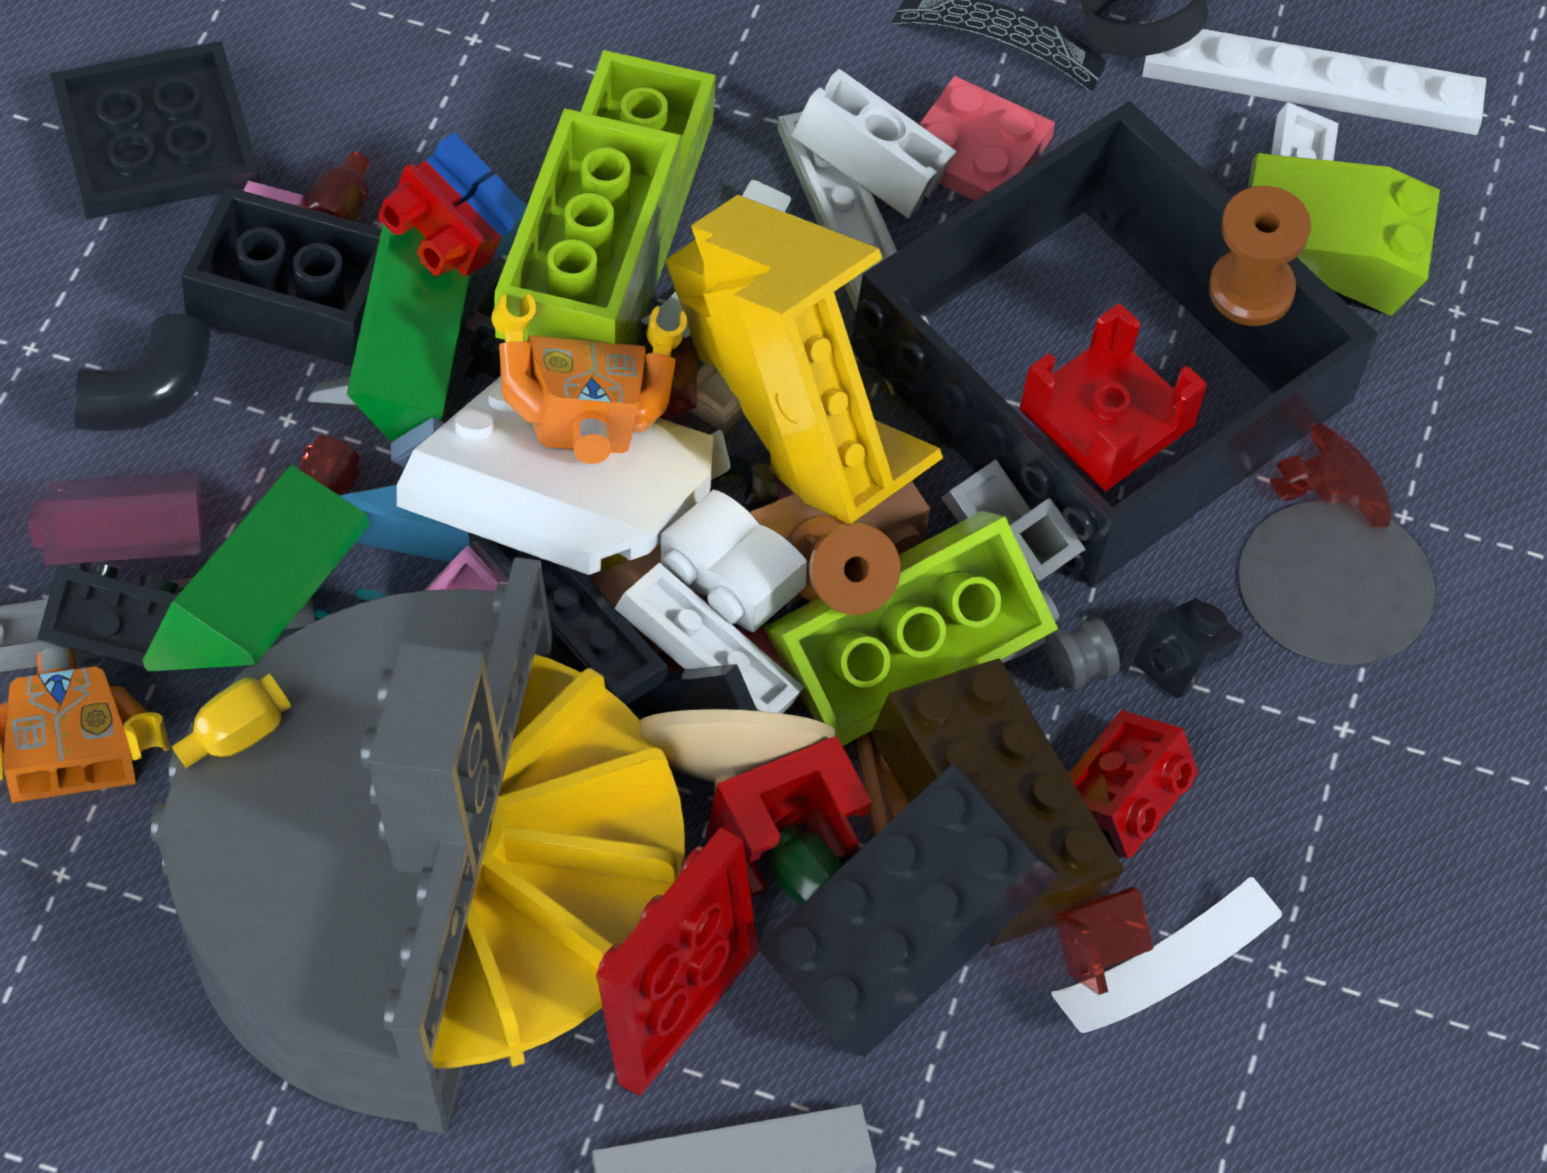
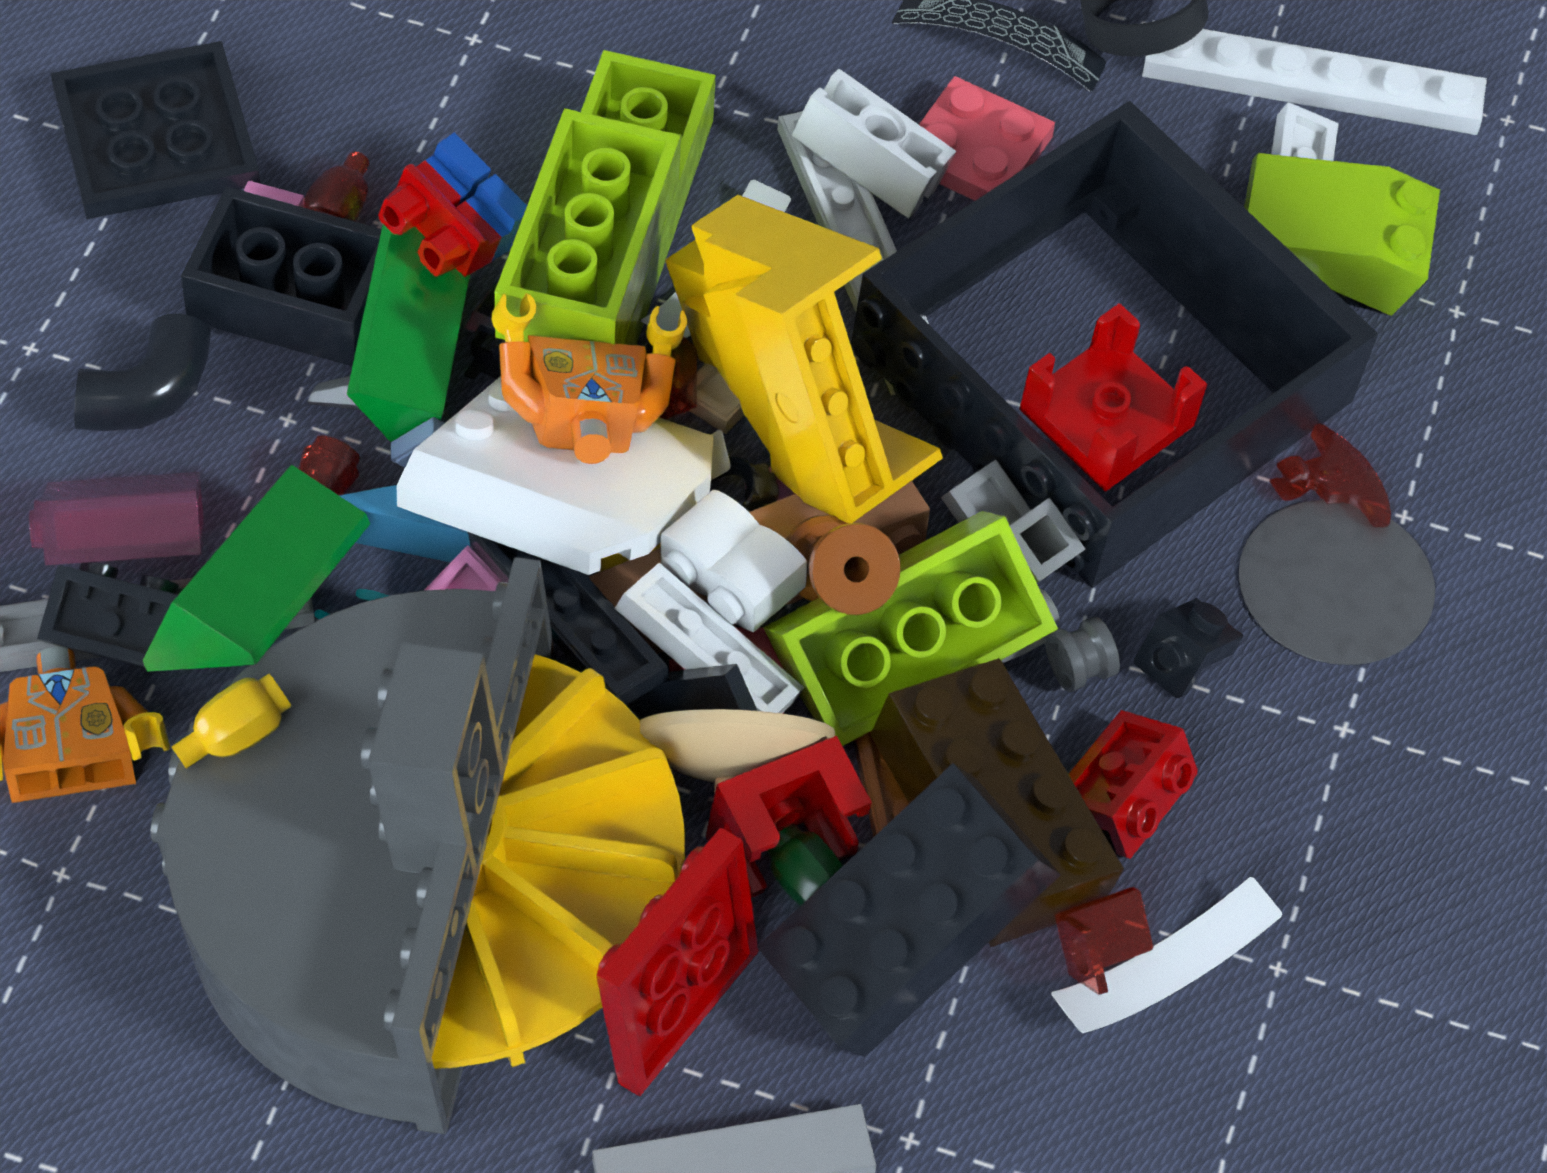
(1263, 232): dark orange piece -> none

